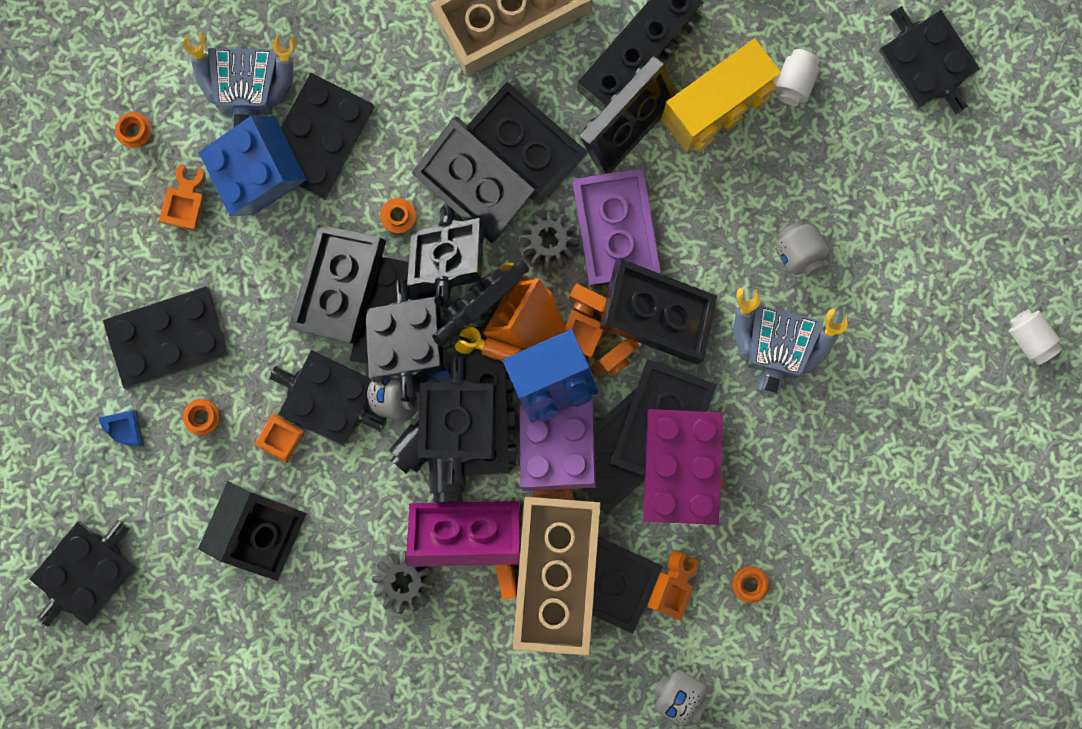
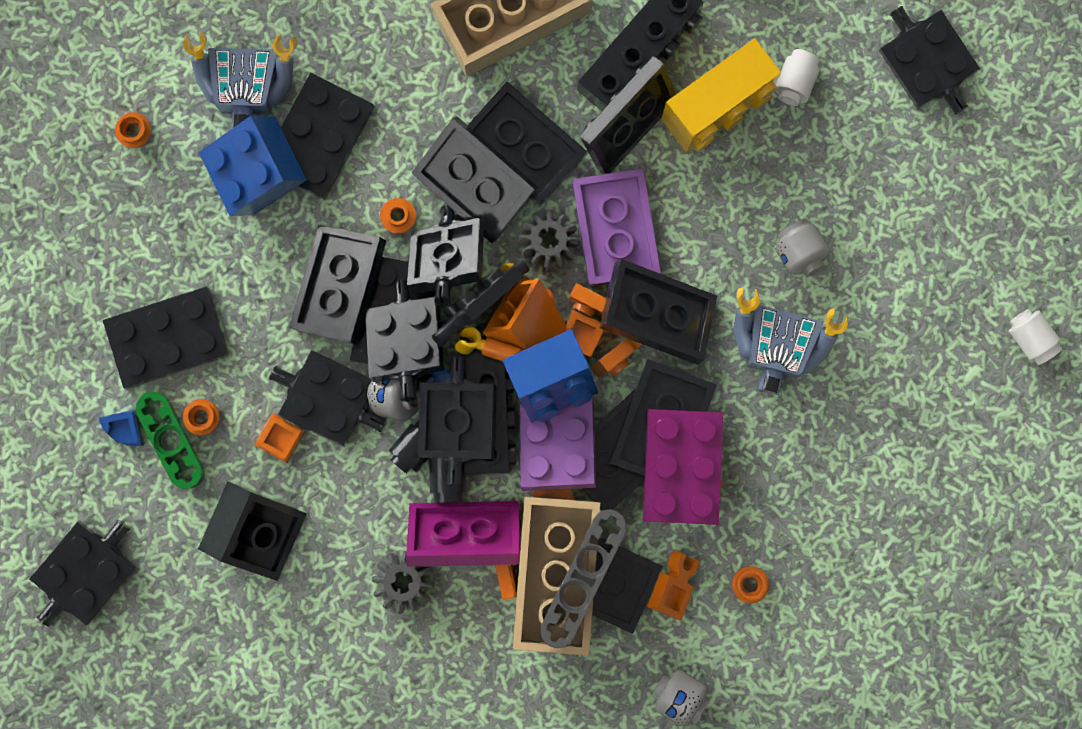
(166, 412): none -> green beam
(183, 205): orange plate -> none
(588, 580): none -> dark grey beam

